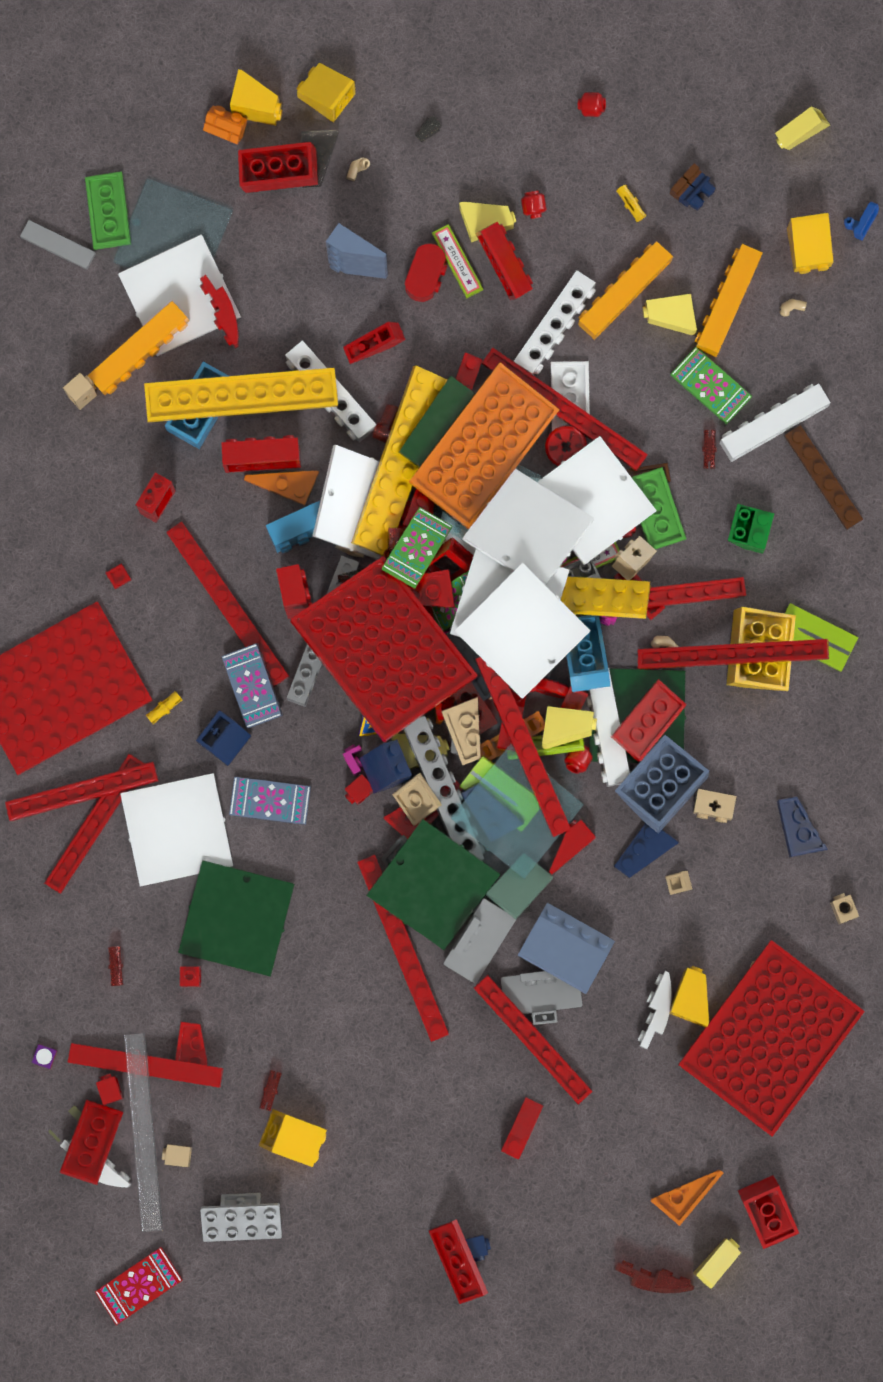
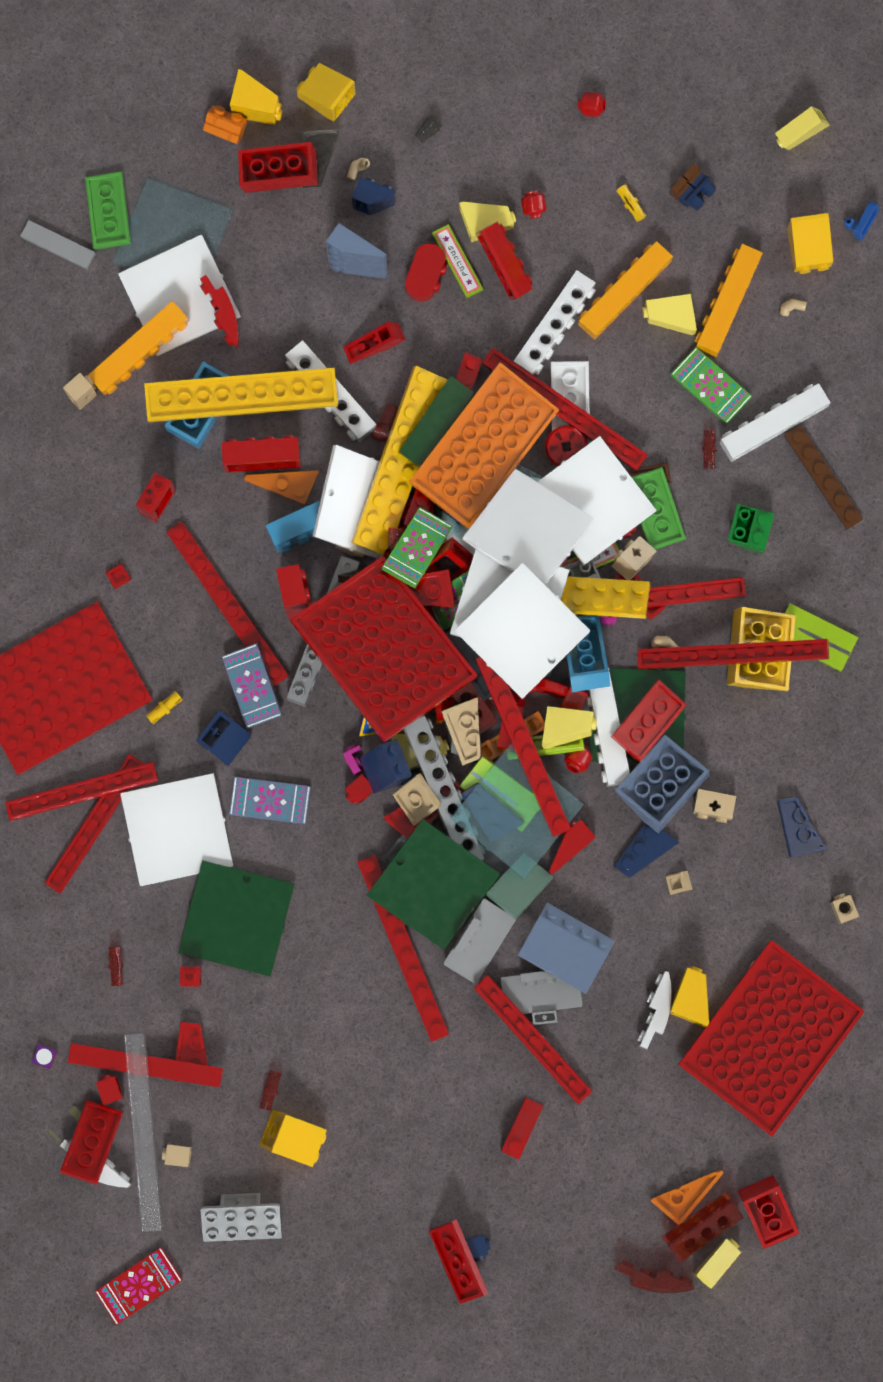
(372, 197): none -> dark blue slope
(702, 1227): none -> clear red brick

